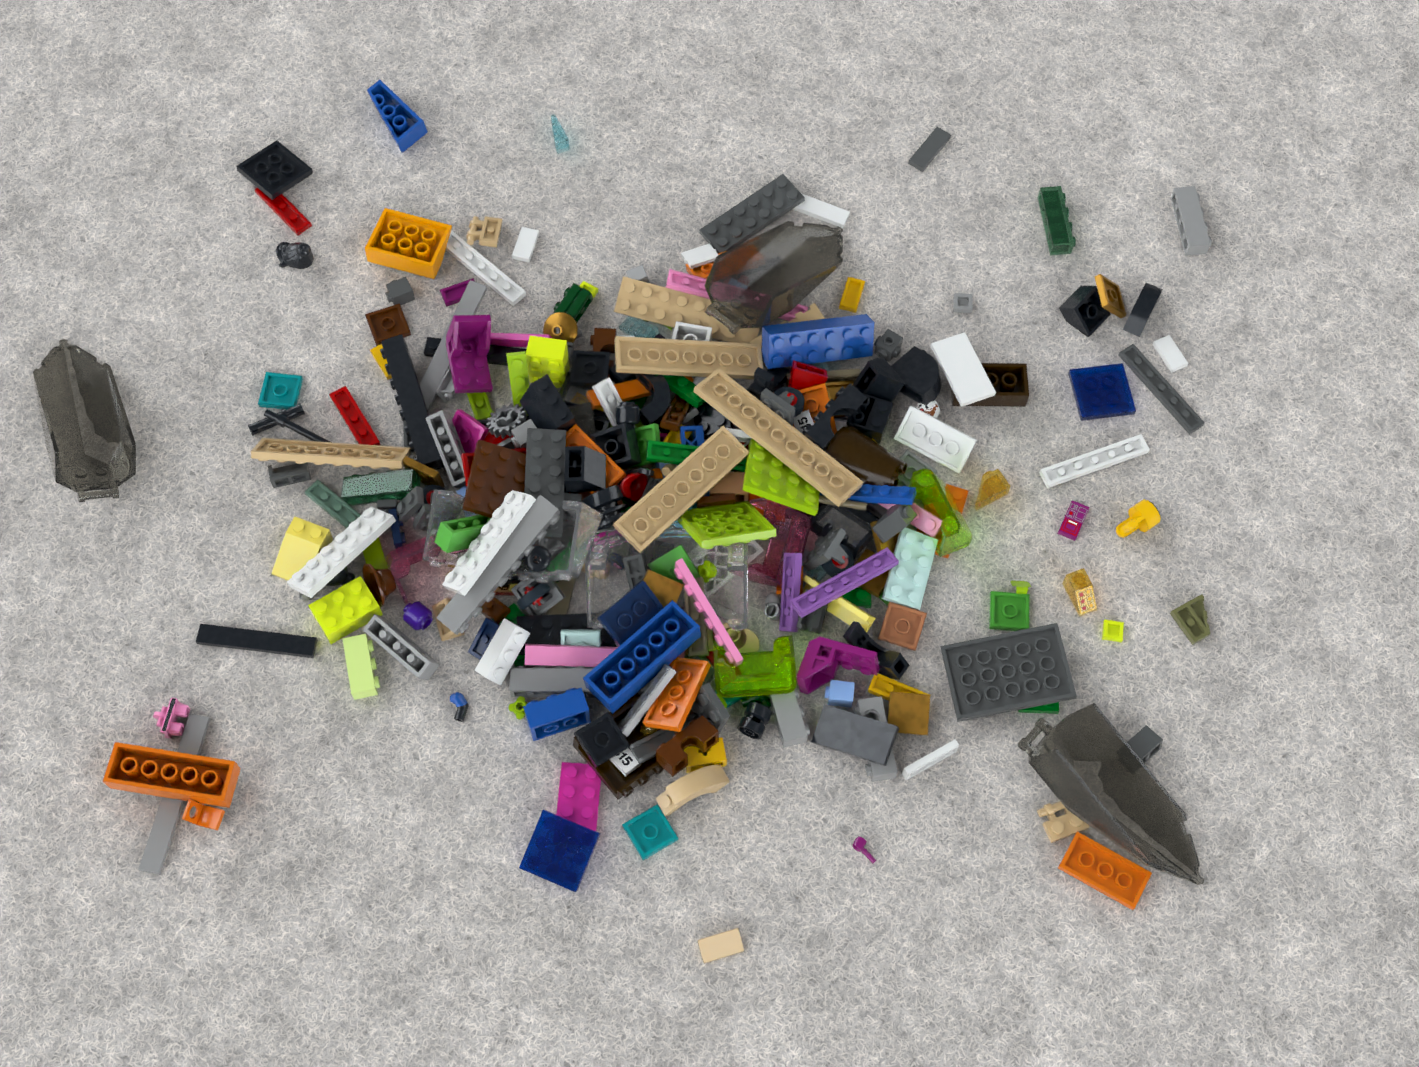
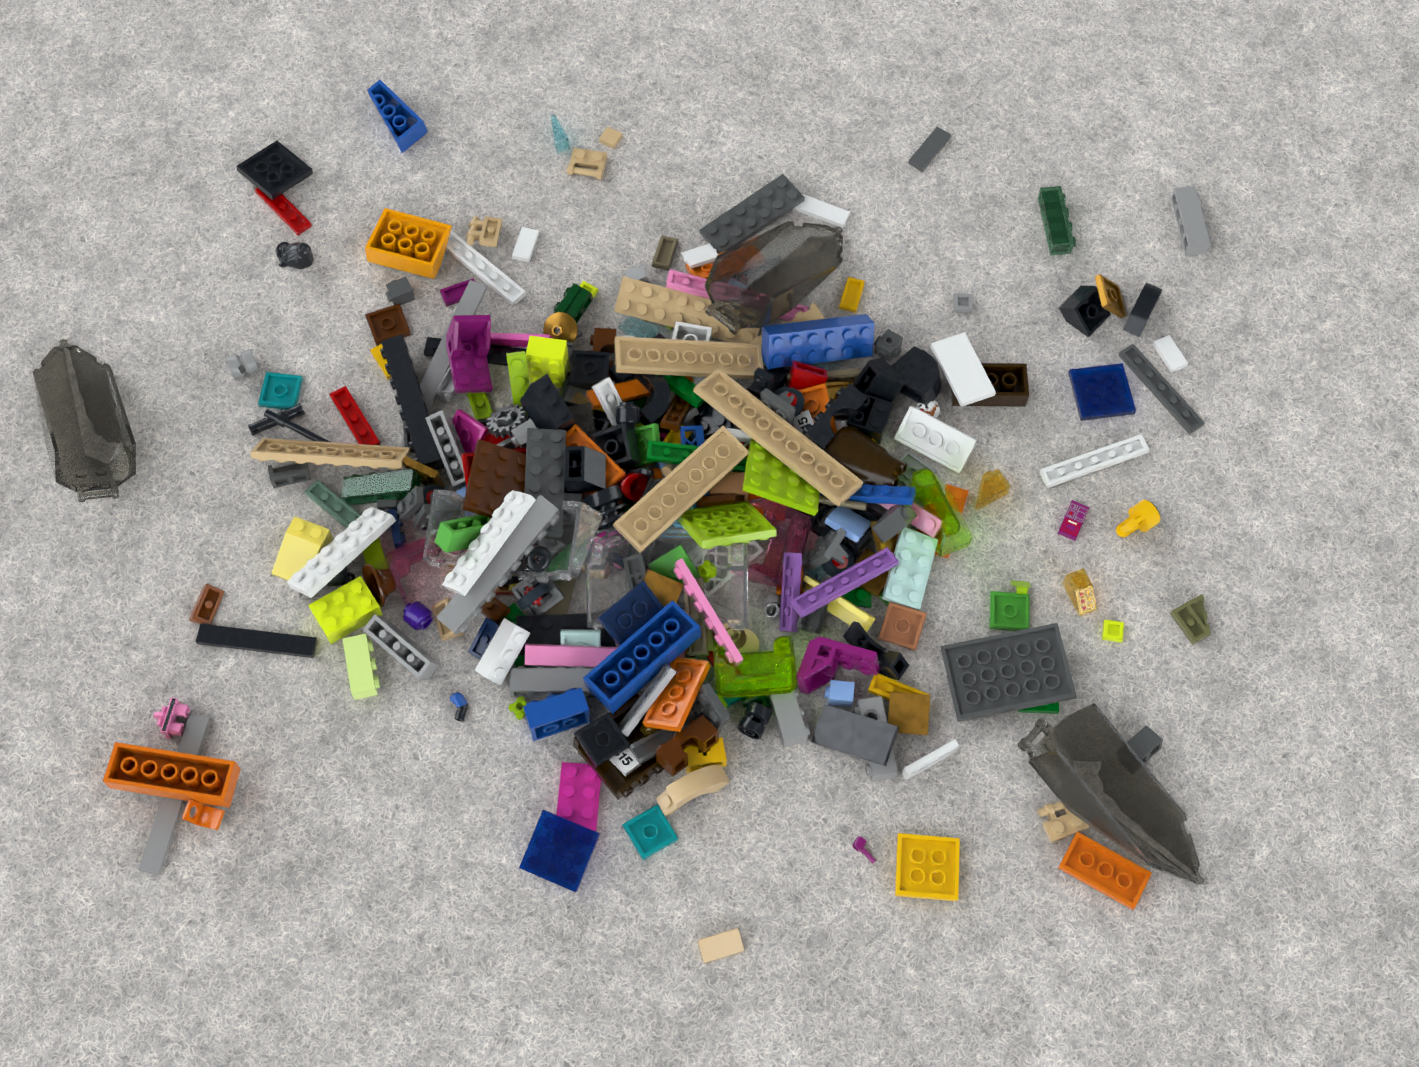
(206, 605): none -> dark orange slope
(249, 364): none -> light grey wheel
(587, 159): none -> tan plate
(610, 137): none -> tan tile
(665, 253): none -> dark tan tile
(849, 521): none -> light blue tile
(927, 867): none -> yellow plate

